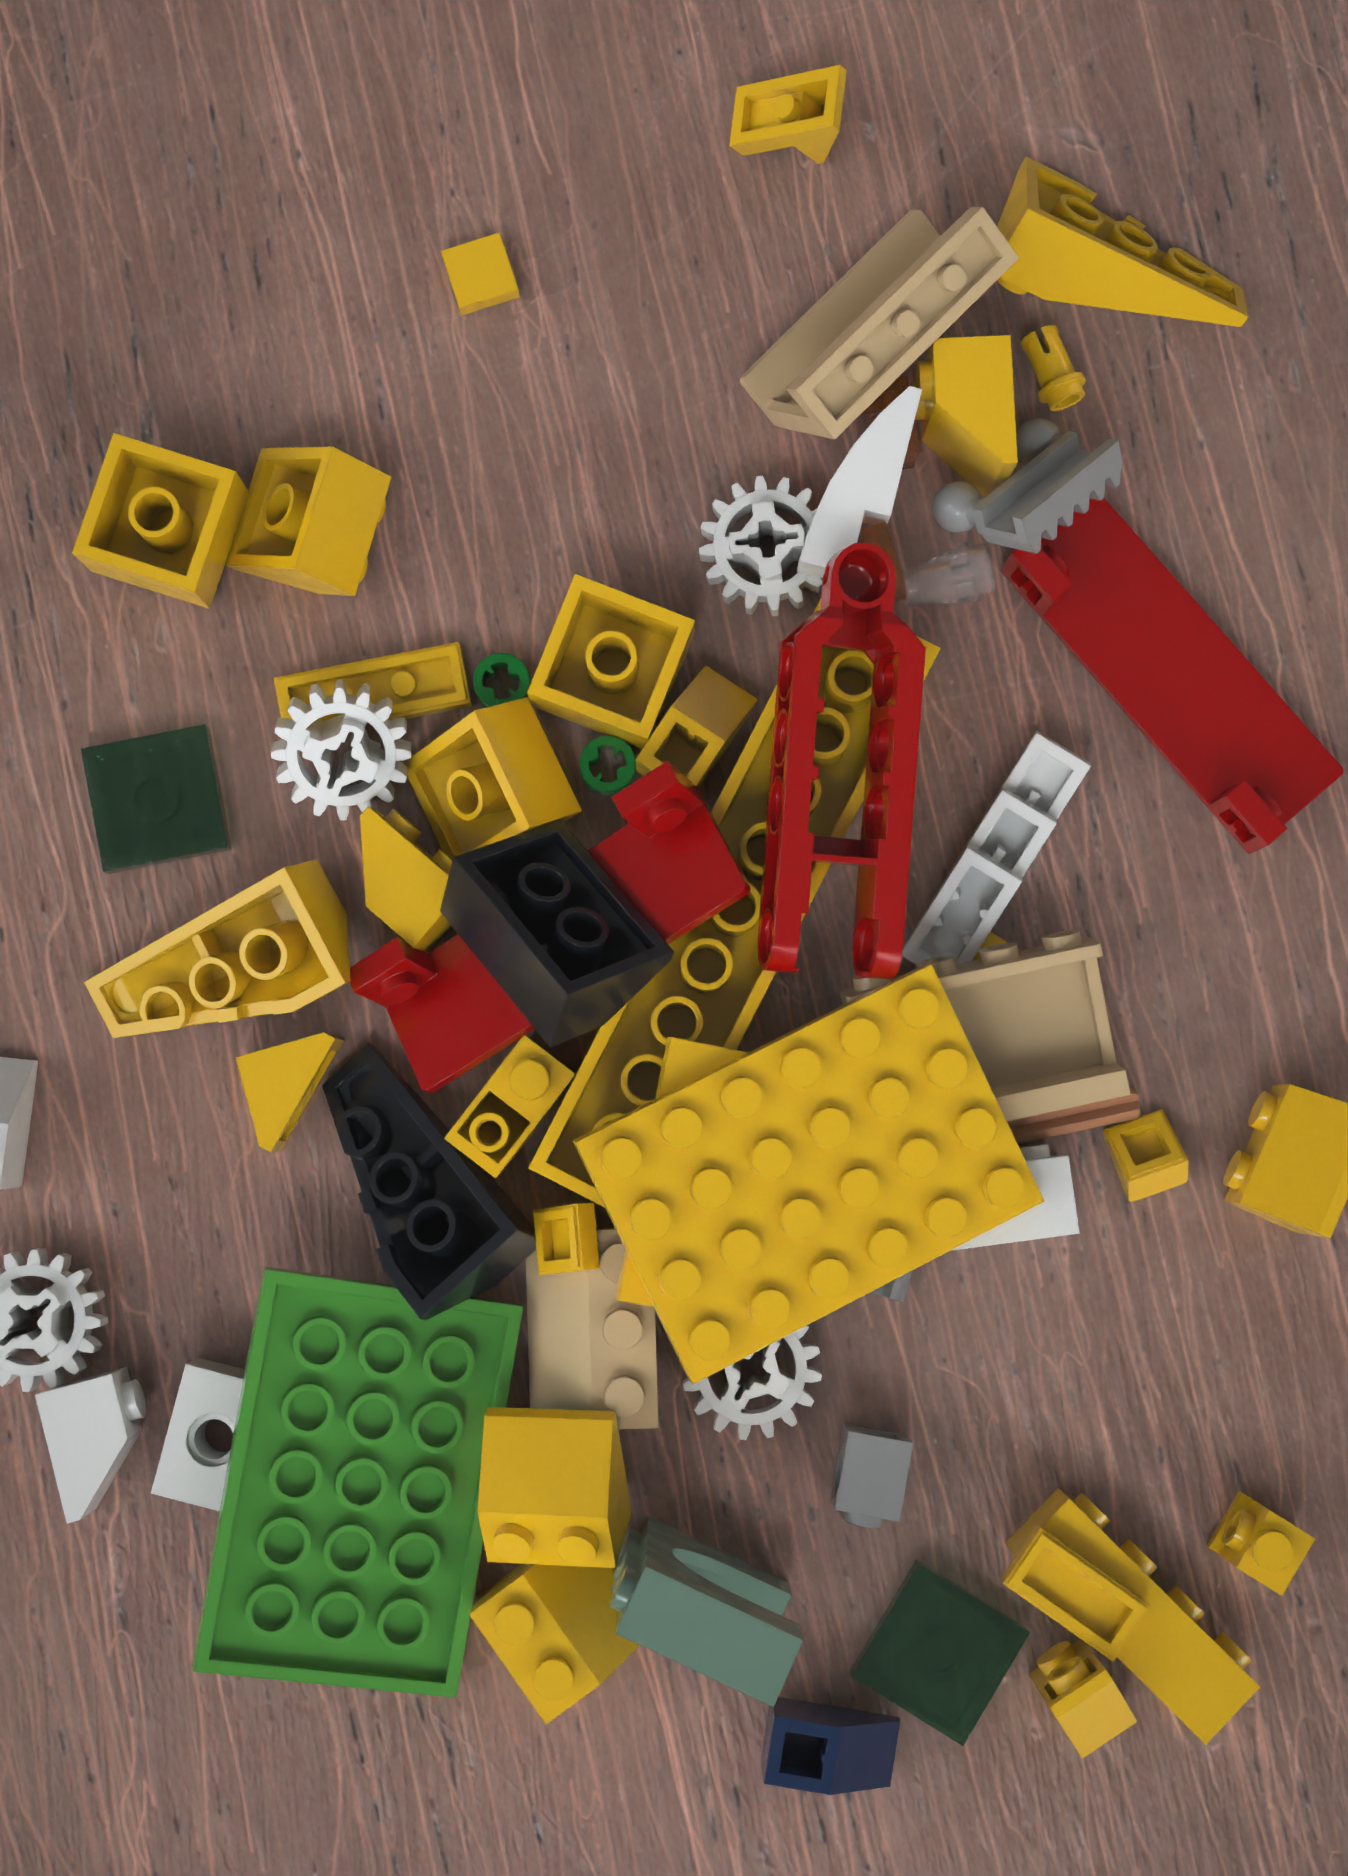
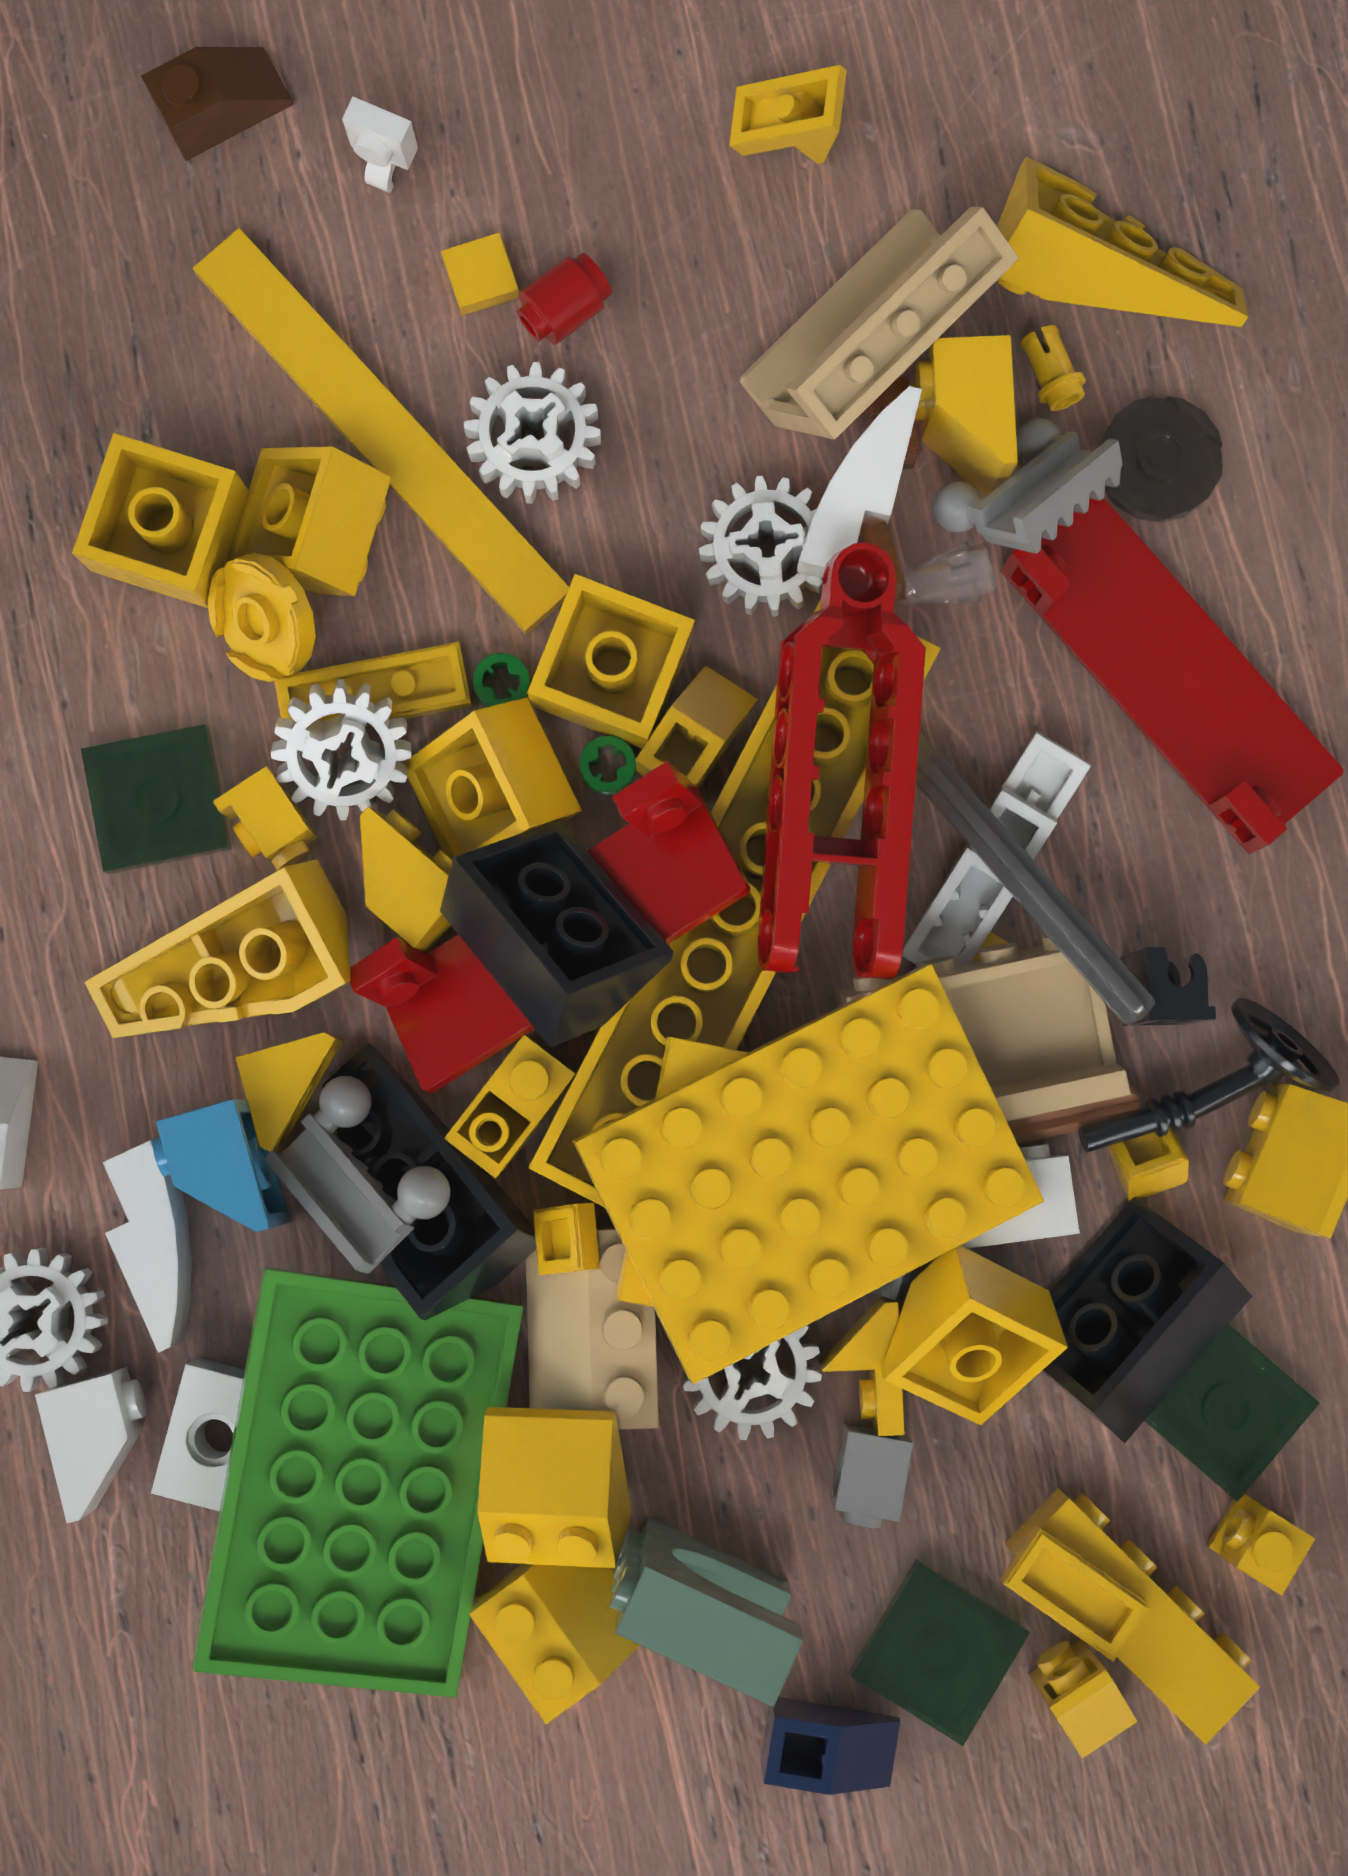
(153, 1244): none -> white slope
(215, 94): none -> reddish brown slope
(220, 1163): none -> dark azure slope
(262, 617): none -> yellow tile
(268, 819): none -> yellow brick
(339, 1189): none -> light grey gear
(380, 140): none -> white plate
(382, 431): none -> yellow tile
(549, 413): none -> white gear
(563, 299): none -> red brick
(865, 1349): none -> yellow slope
(972, 1335): none -> yellow slope
(1031, 887): none -> flat silver axle
(1138, 1316): none -> black slope
(1162, 979): none -> black hinge
(1167, 458): none -> clear smoke tile
(1232, 1412): none -> clear green tile
(1274, 1055): none -> black dish

